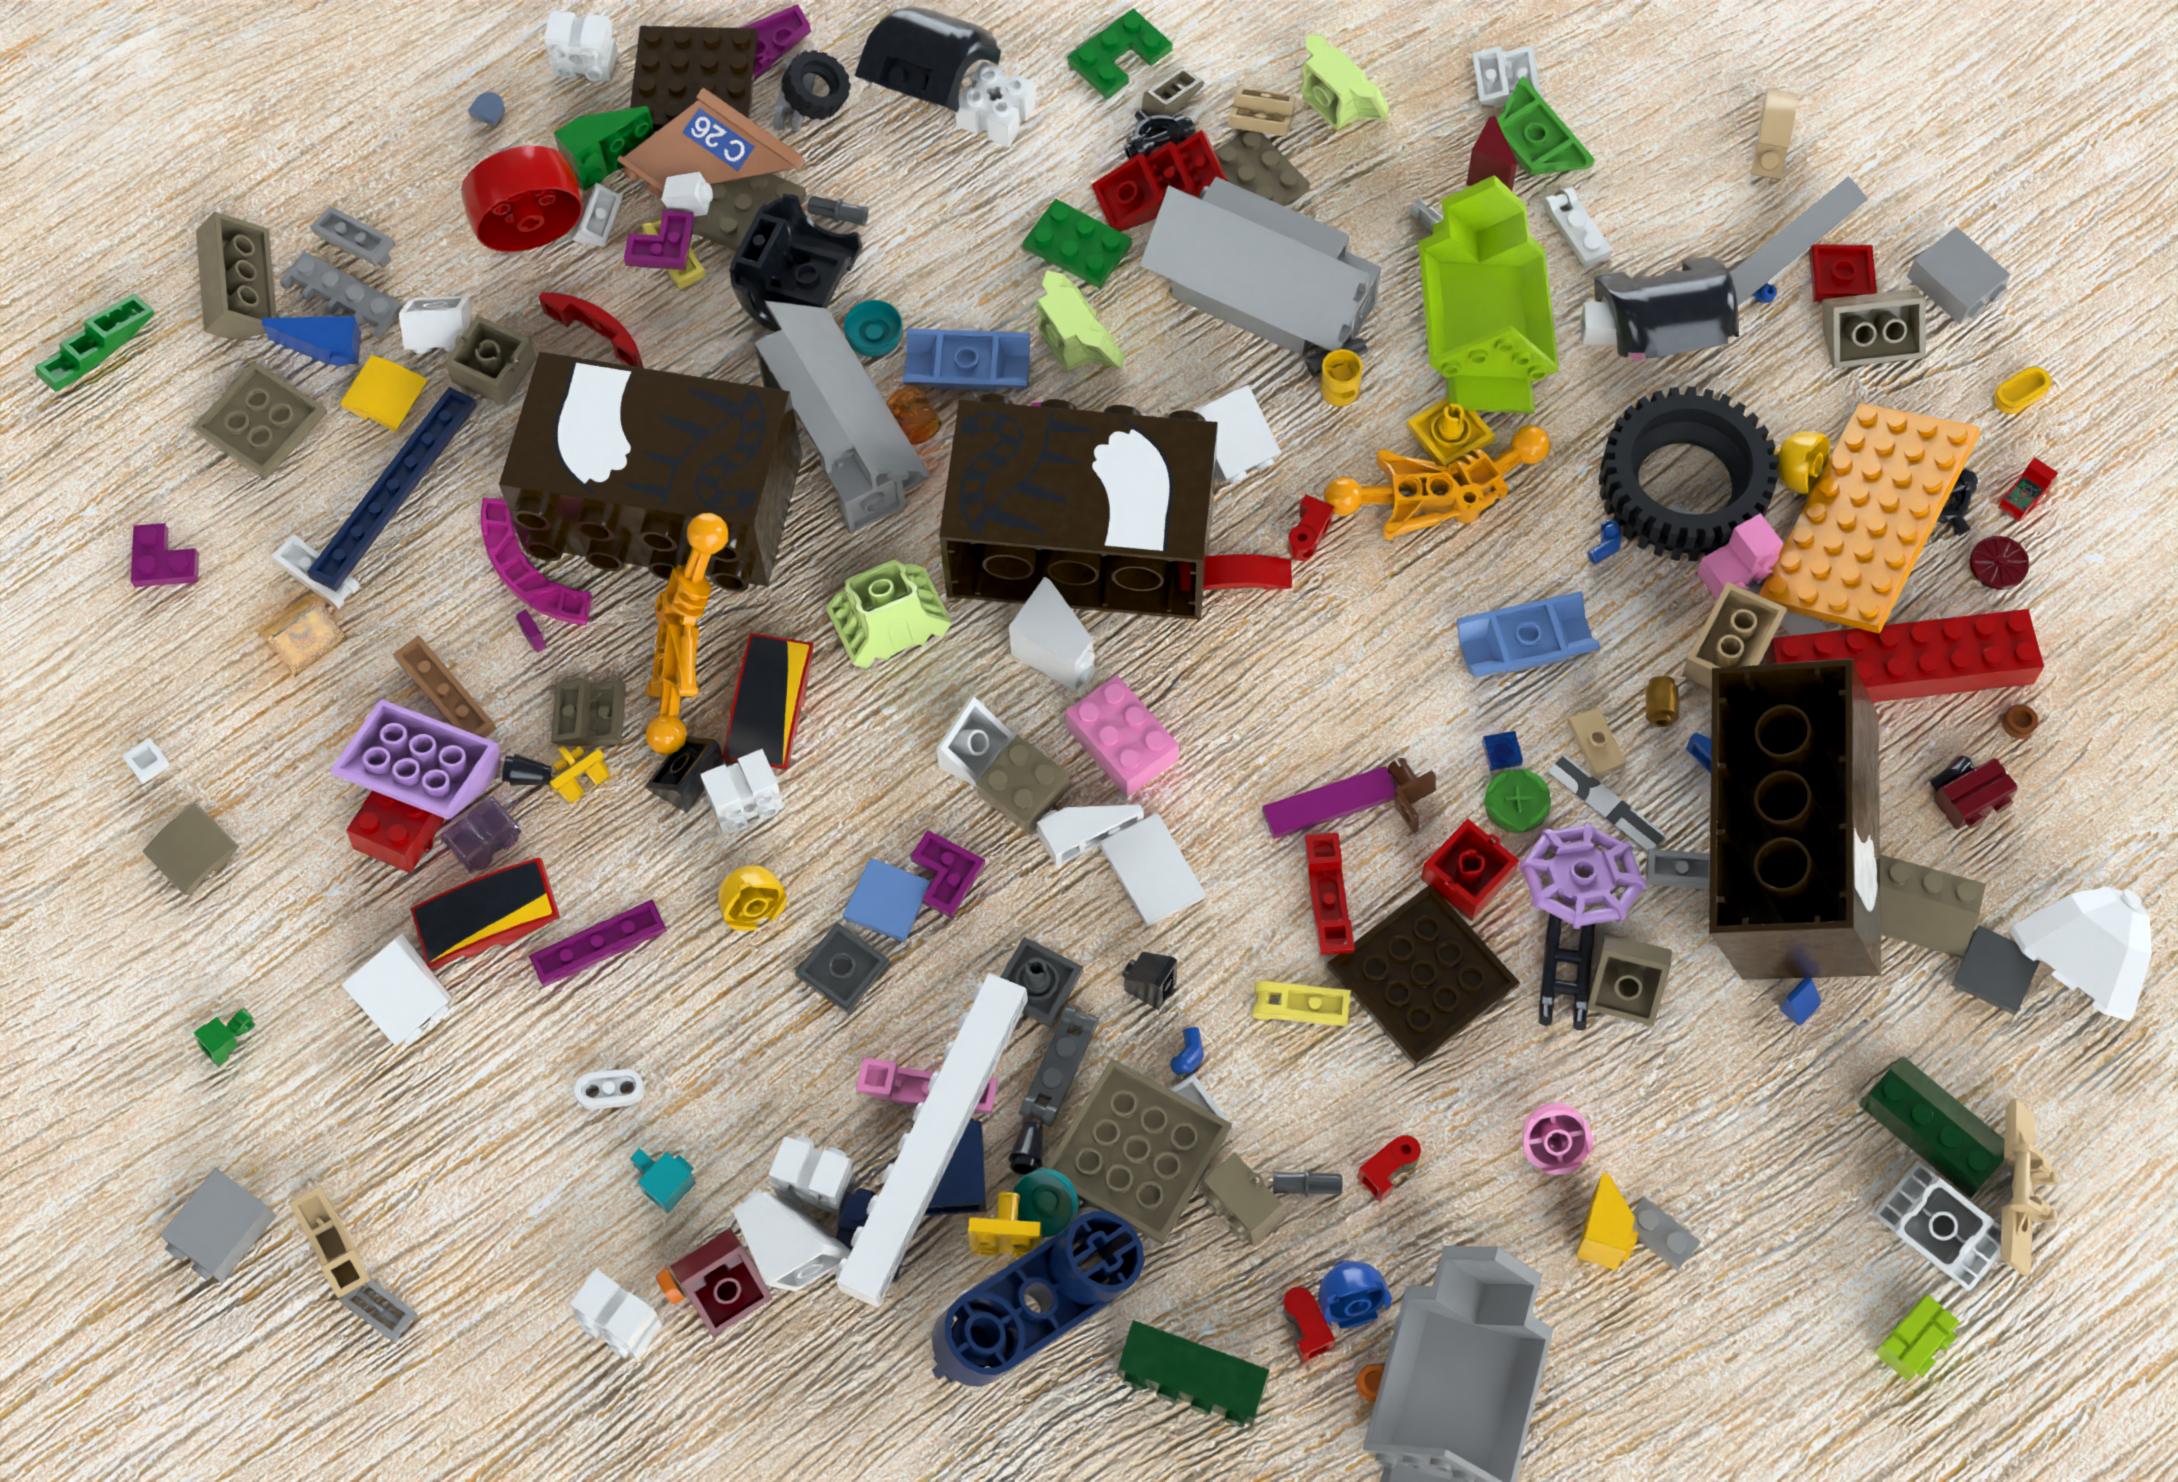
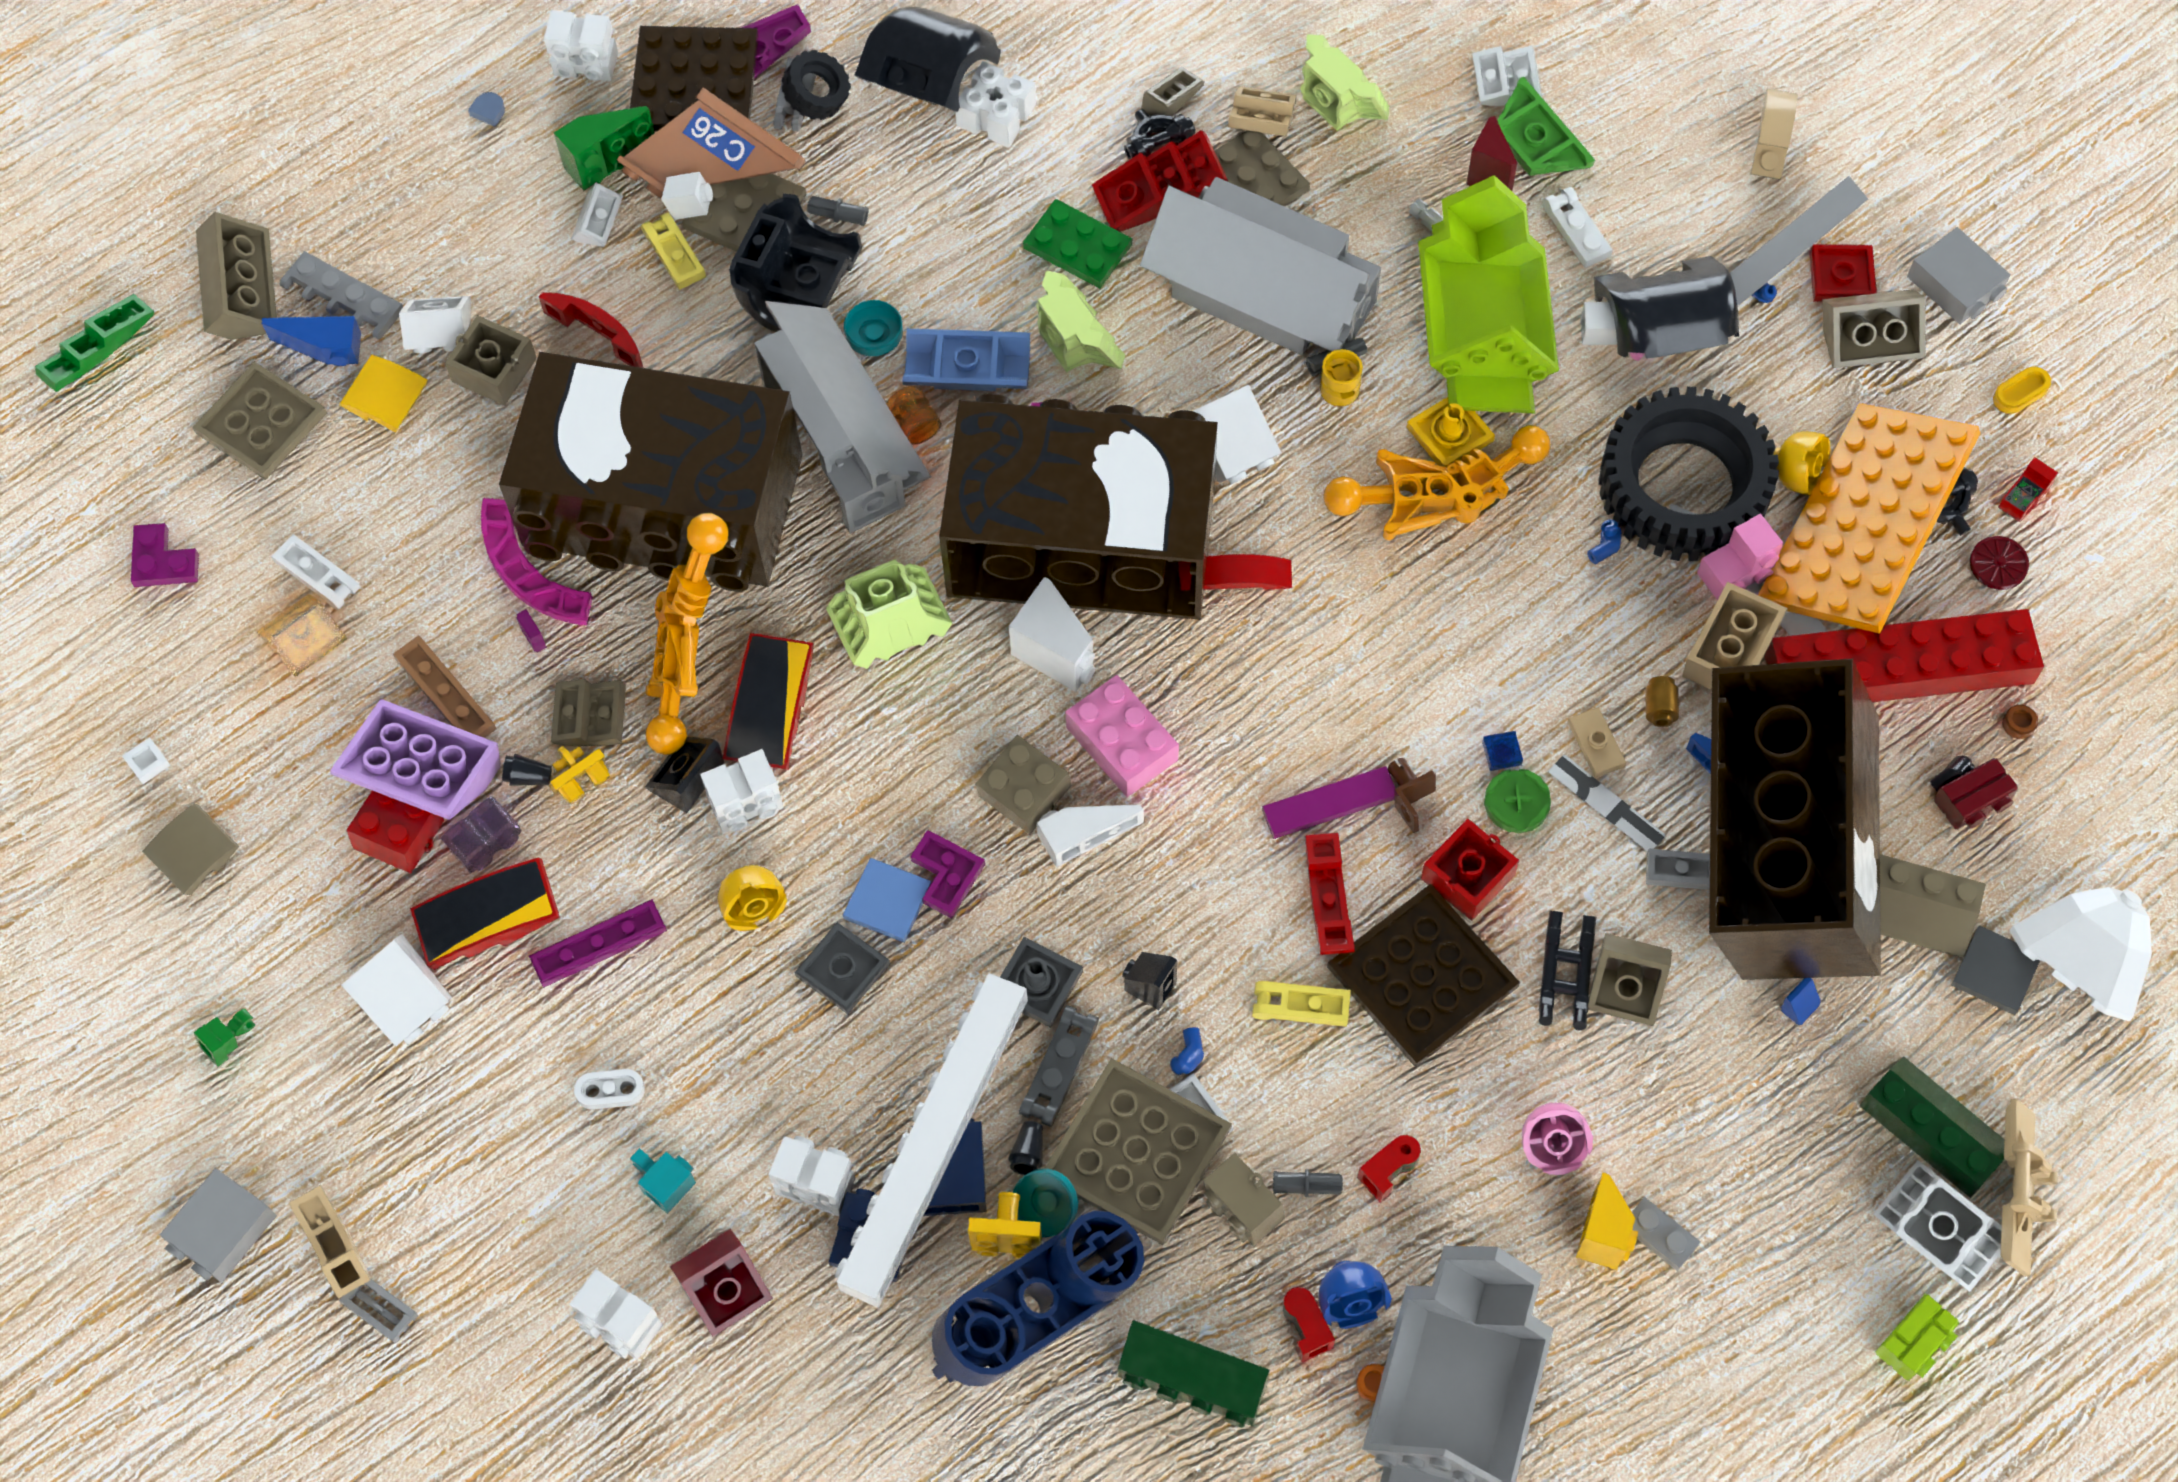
(353, 236): light grey hinge -> none
(391, 489): dark blue plate -> none
(522, 198): red wheel -> none
(664, 251): magenta plate -> none
(670, 1286): orange tile -> none
(787, 1241): white slope -> none
(908, 1086): bright pink slope -> none
(972, 742): white slope -> none
(1097, 56): green plate -> none
(1152, 869): white tile -> none
(1315, 521): red leg -> none
(1525, 635): medium blue piece -> none
(1577, 890): lavender plate -> none

